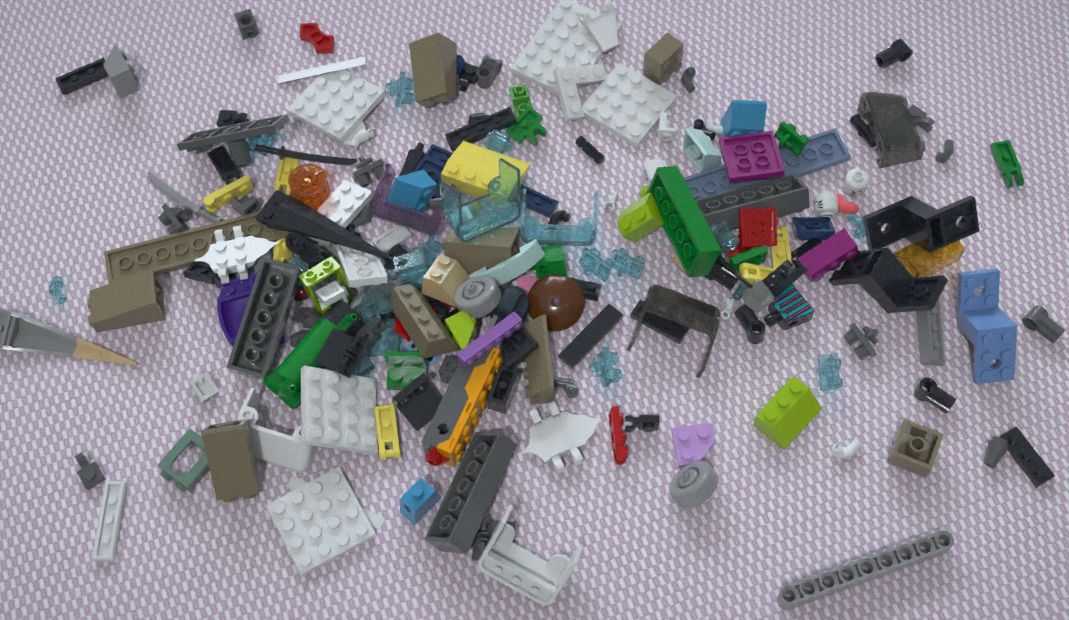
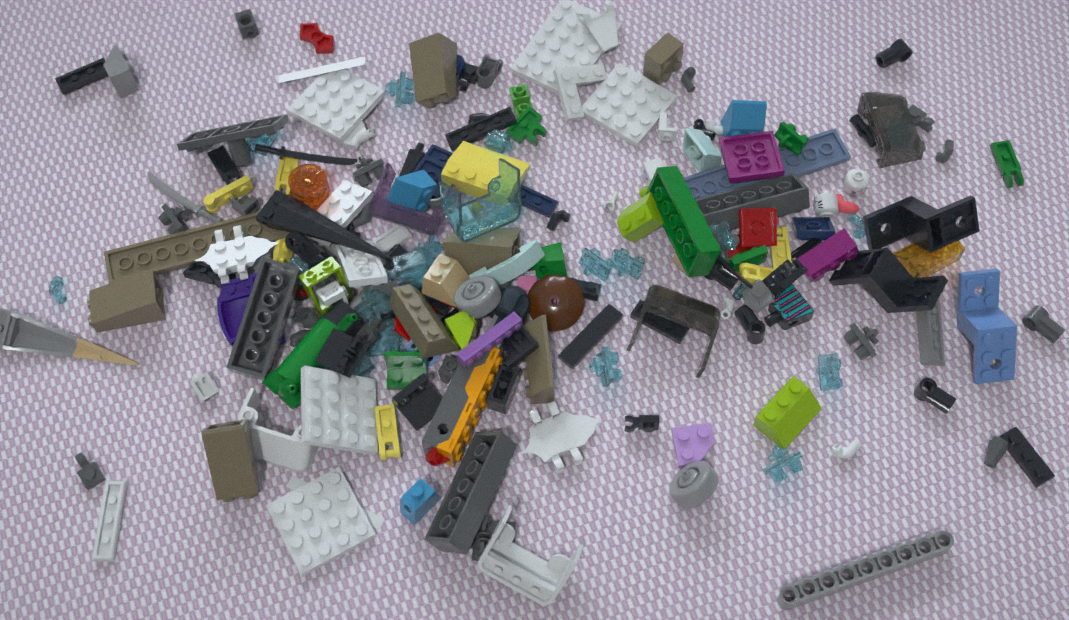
(185, 481): sand green panel -> none
(231, 117): black plate -> none
(546, 234): clear light blue windscreen -> none
(567, 385): dark grey arm -> none
(590, 150): black axle -> none
(618, 438): red hinge -> none
(775, 469): none -> clear light blue hips
(915, 448): dark tan brick -> none

